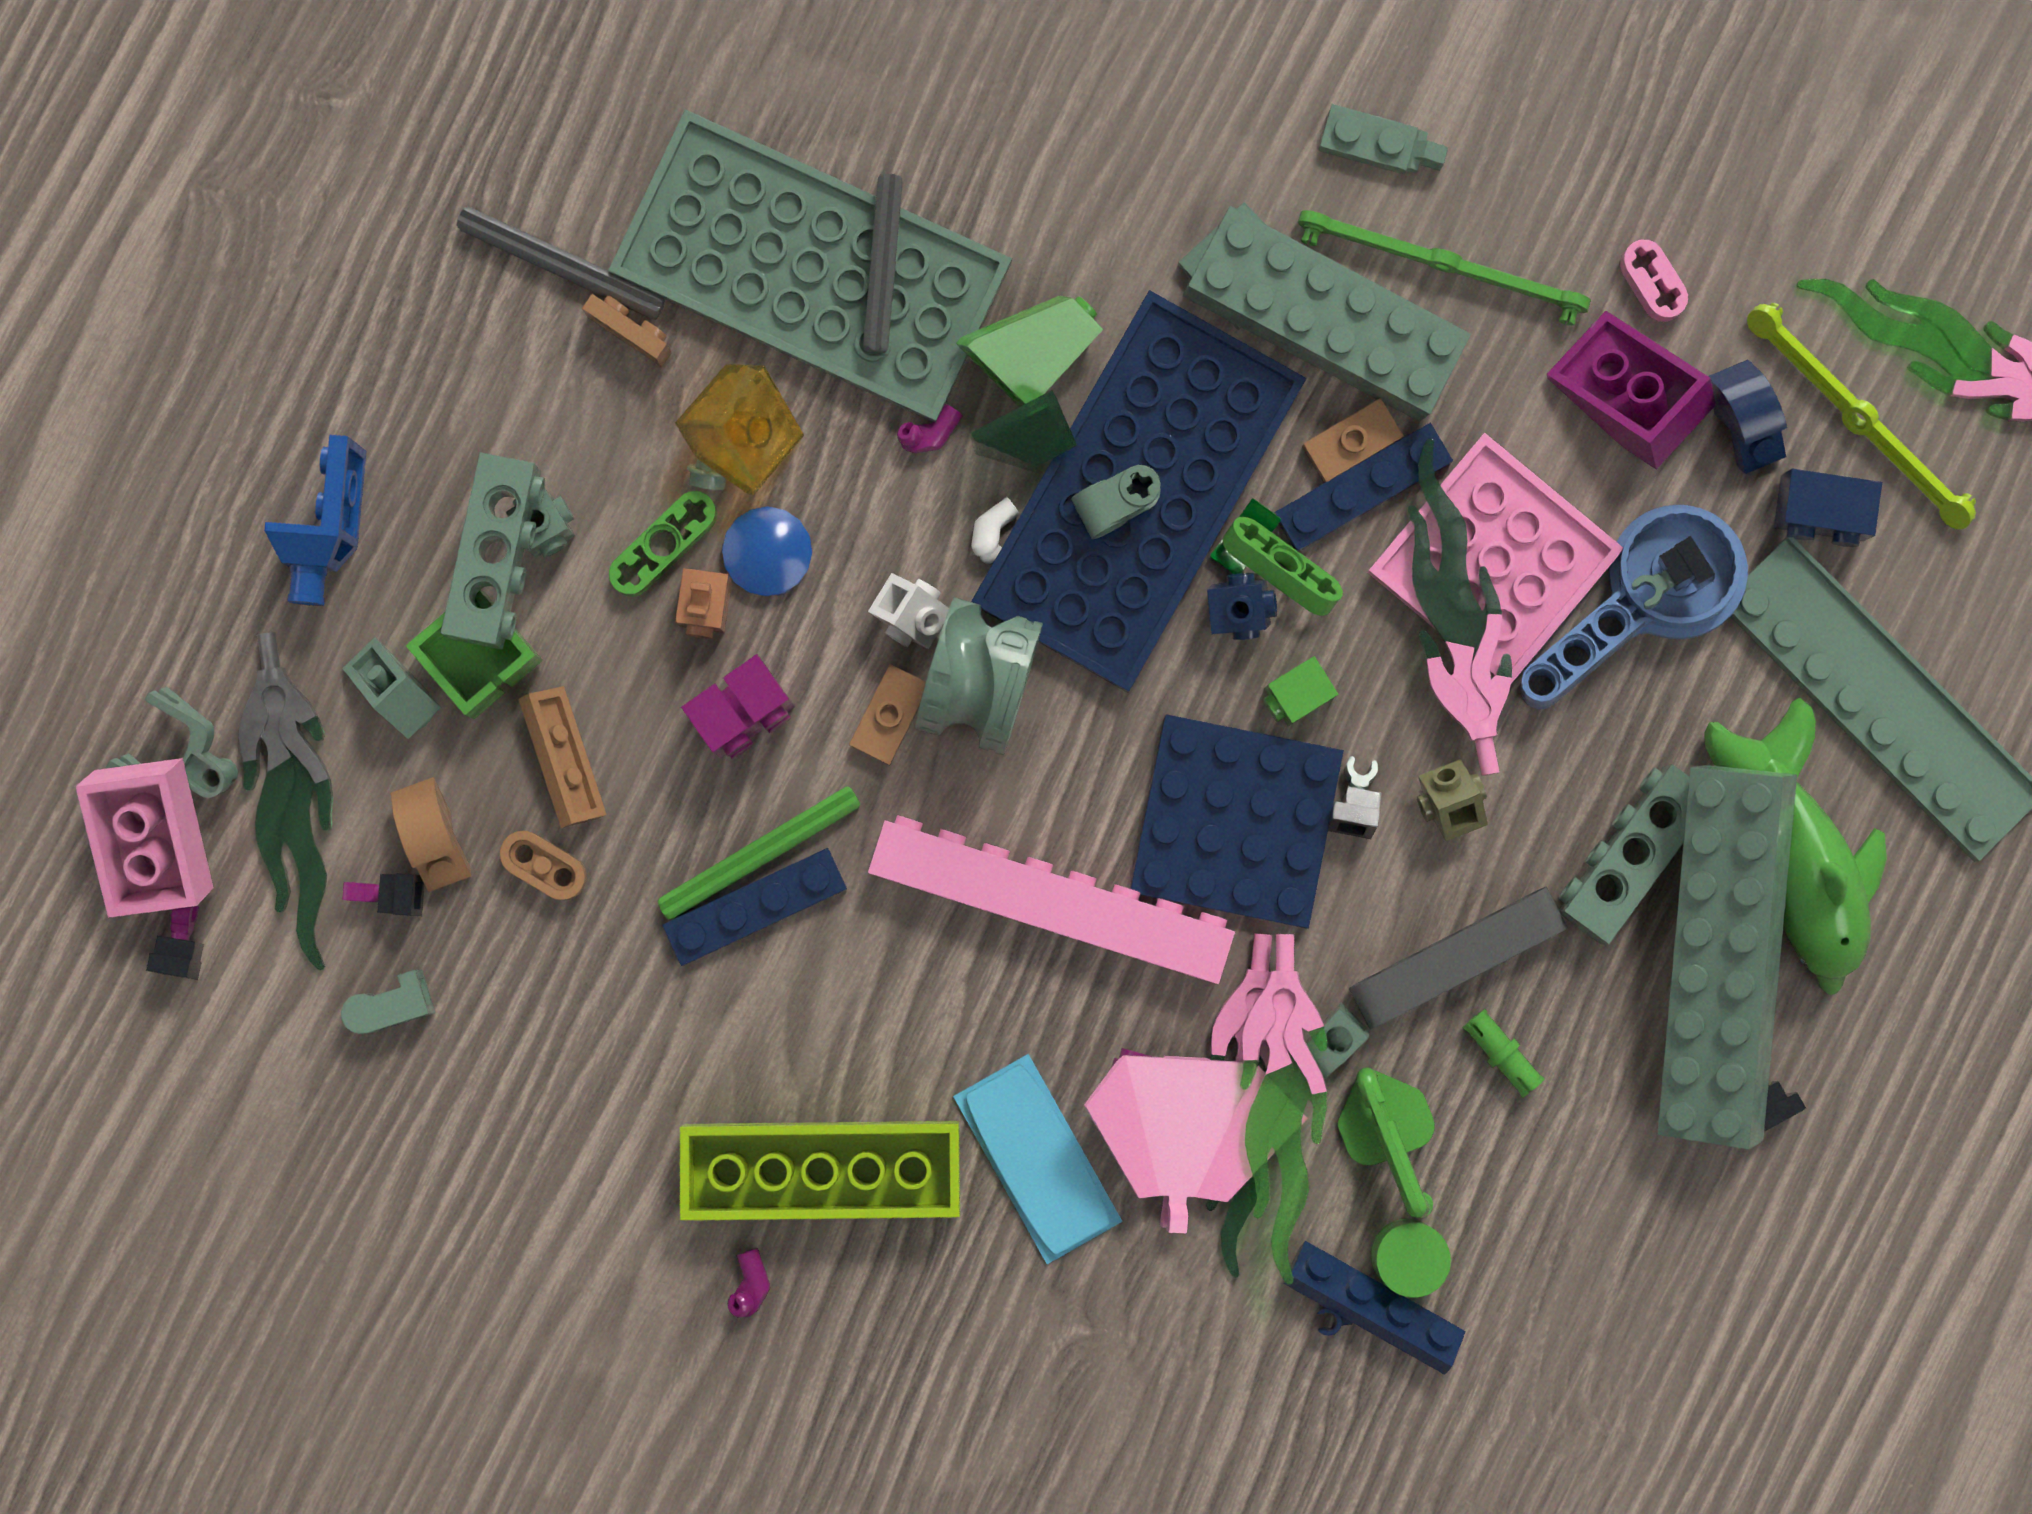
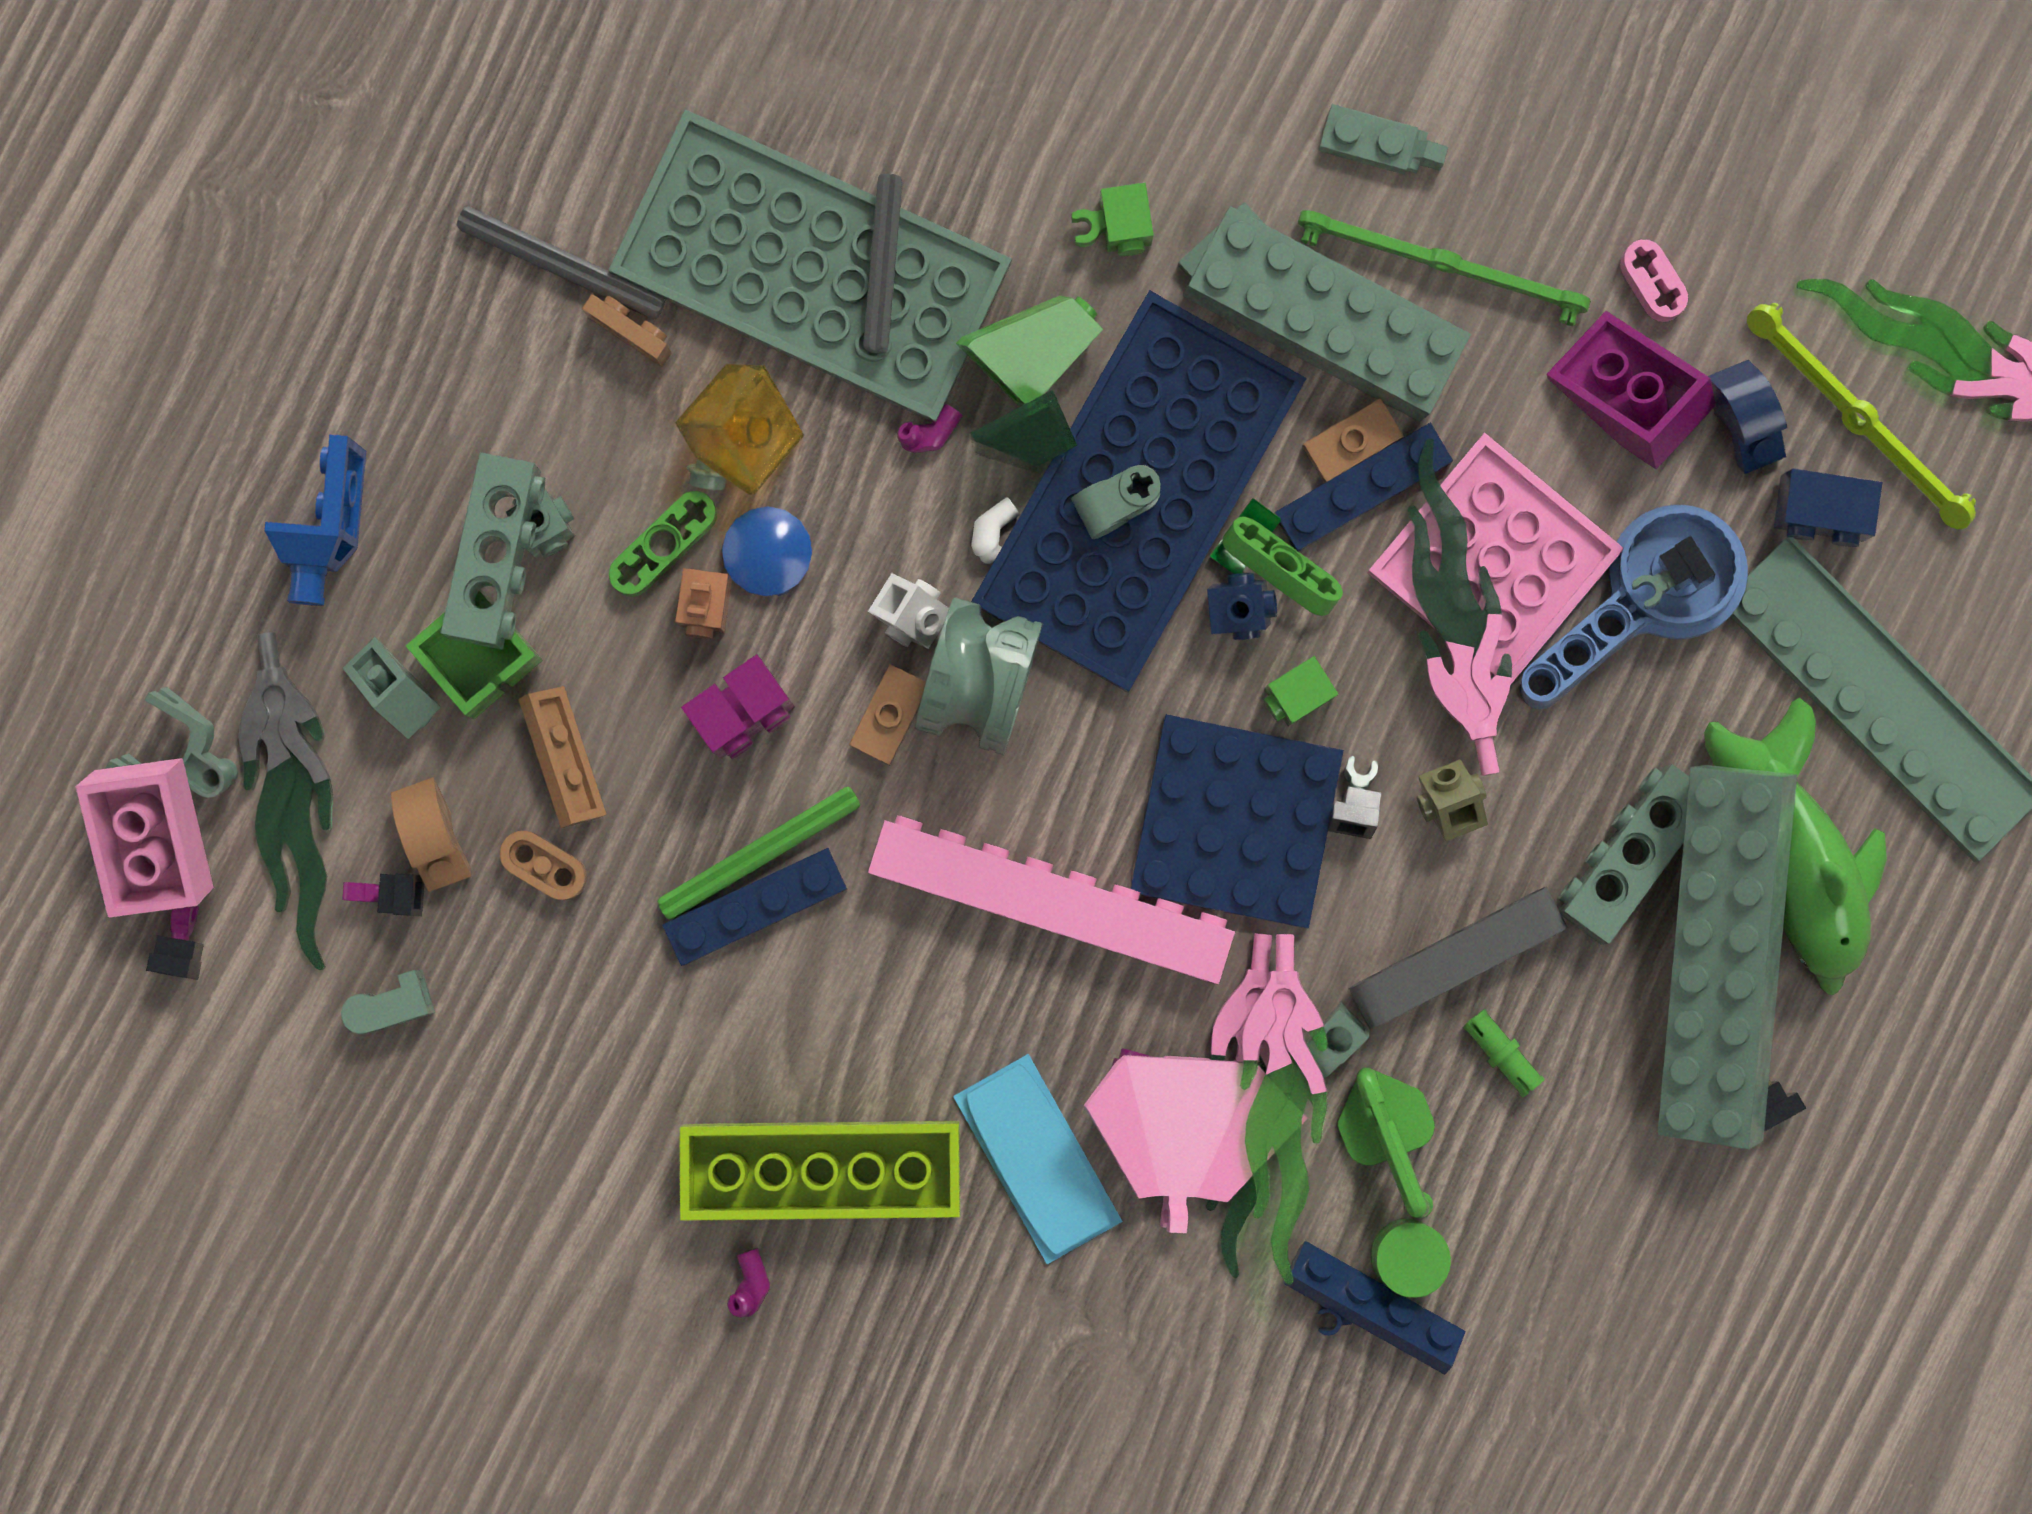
(1122, 218): none -> bright green brick

